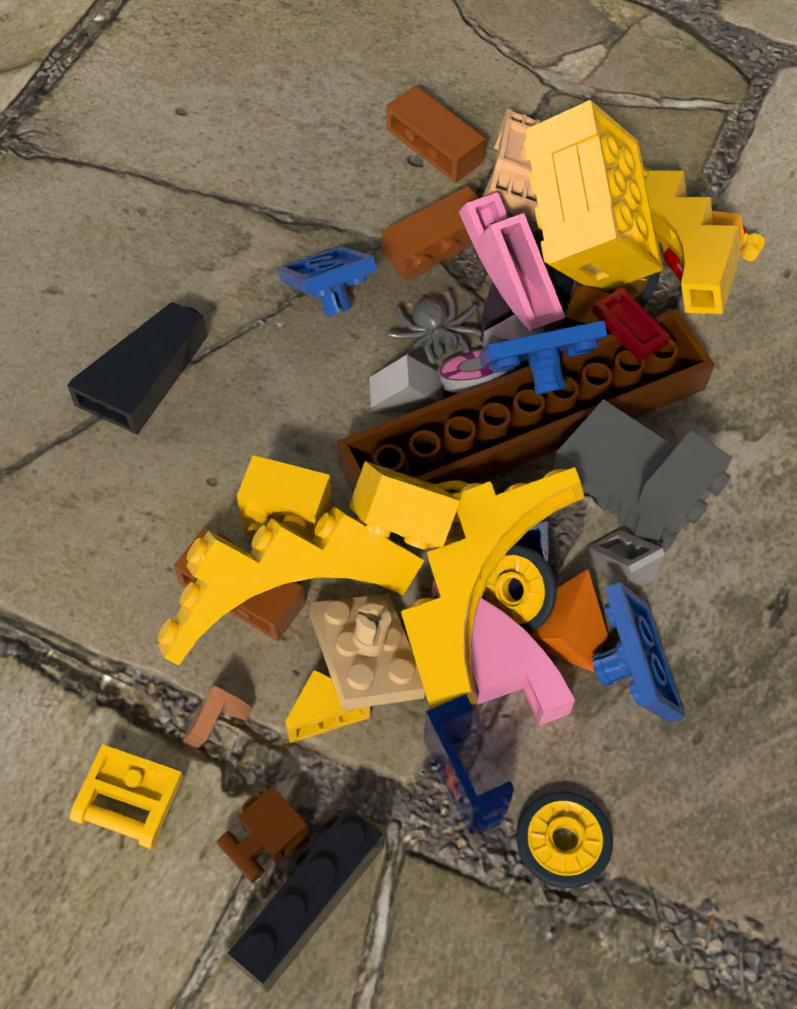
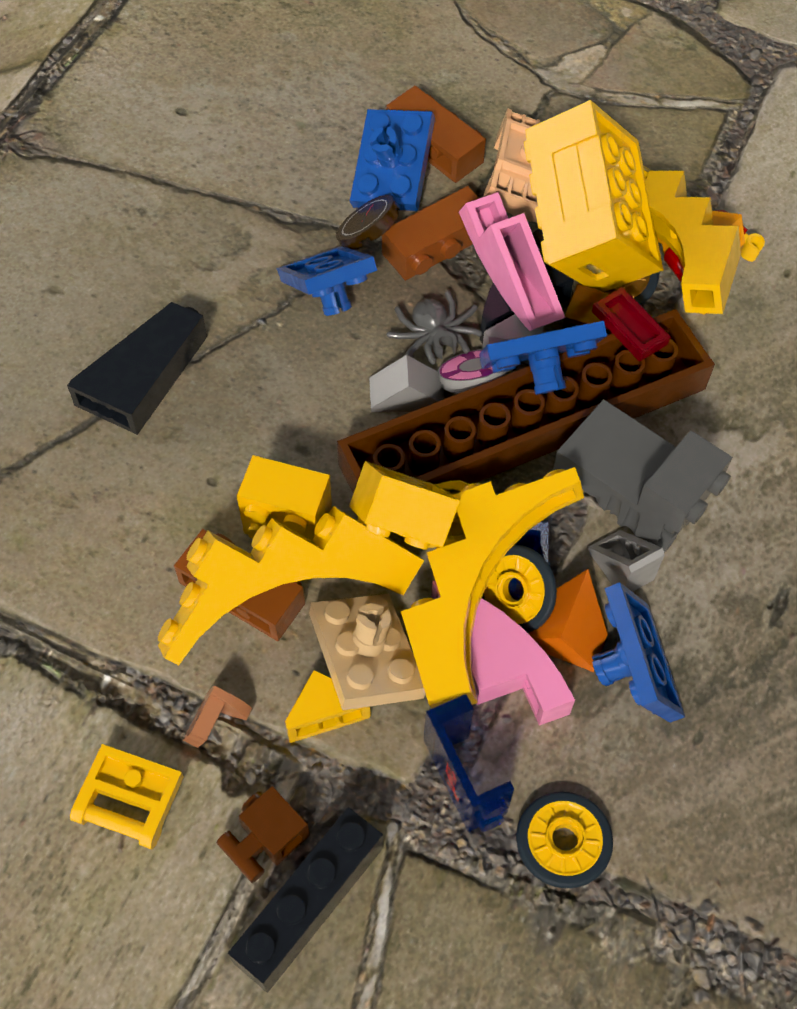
(368, 221): none -> dark brown tile
(393, 157): none -> blue plate

